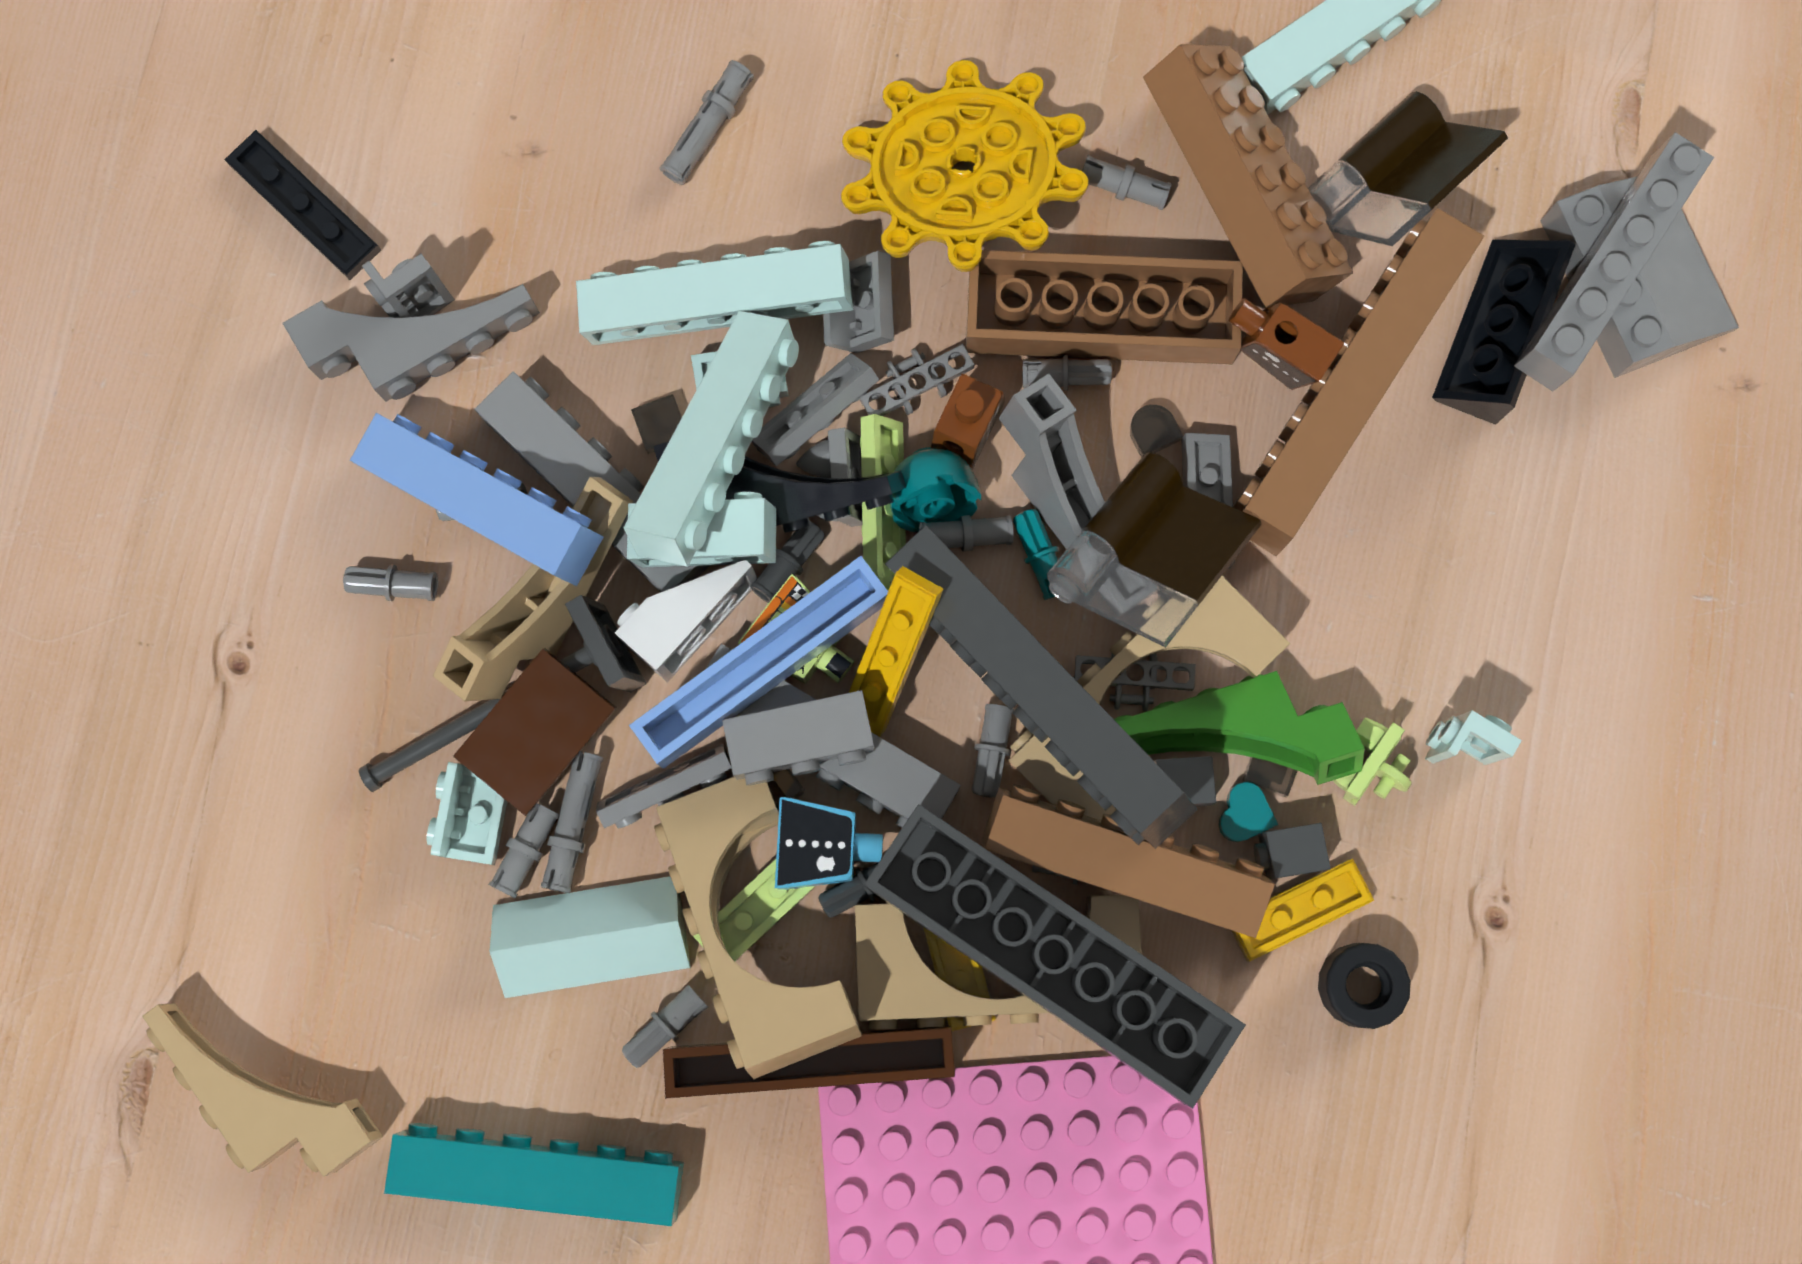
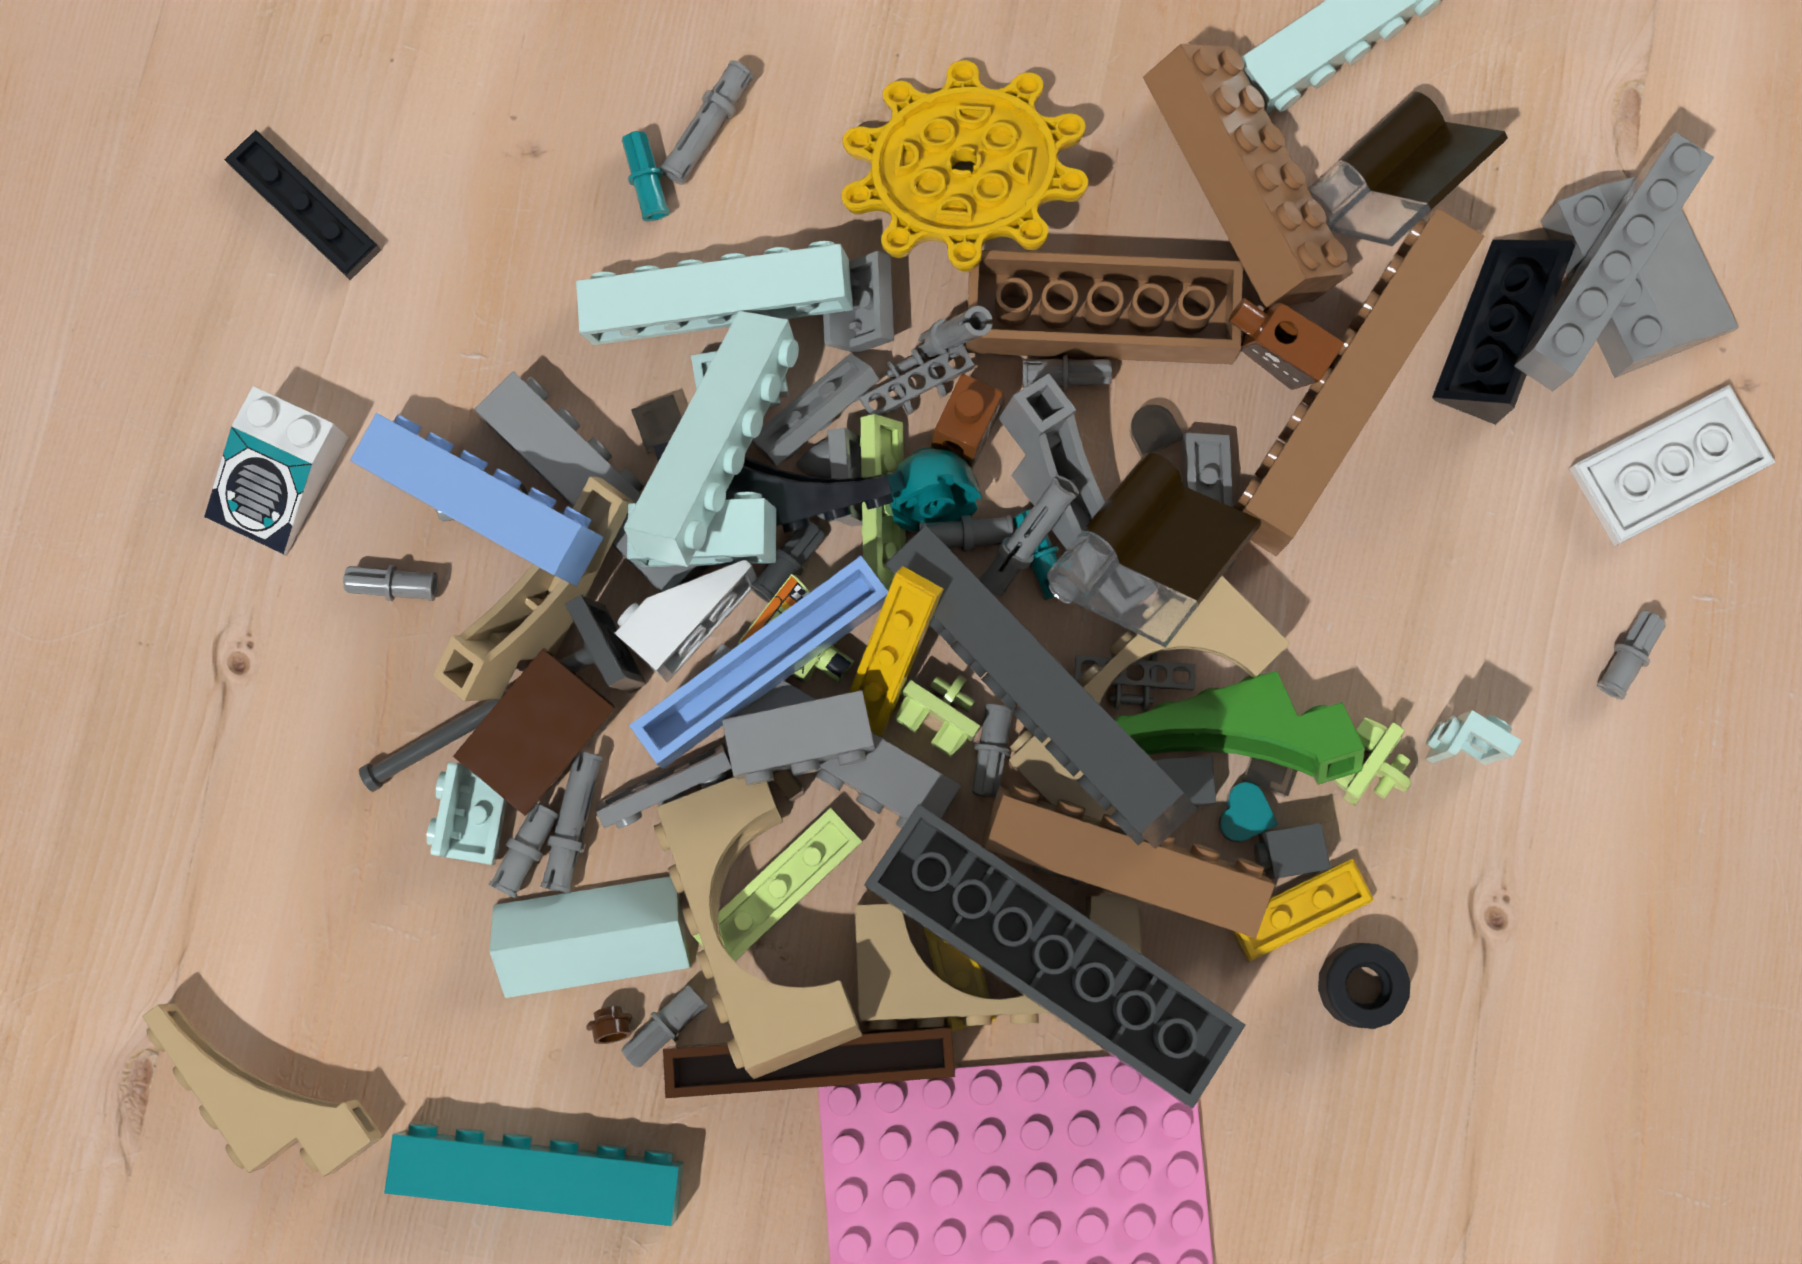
(272, 470): none -> slope
(408, 349): light grey arch -> none
(409, 290): light grey bracket -> none
(610, 1025): none -> reddish brown plate
(645, 176): none -> teal axle
(819, 845): black torso -> none
(847, 893): dark grey axle -> none
(952, 334): none -> light grey pin
(955, 727): none -> yellowish green hips
(1018, 550): none -> light grey pin
(1126, 182): light grey pin -> none
(1631, 655): none -> light grey axle
(1671, 465): none -> white tile

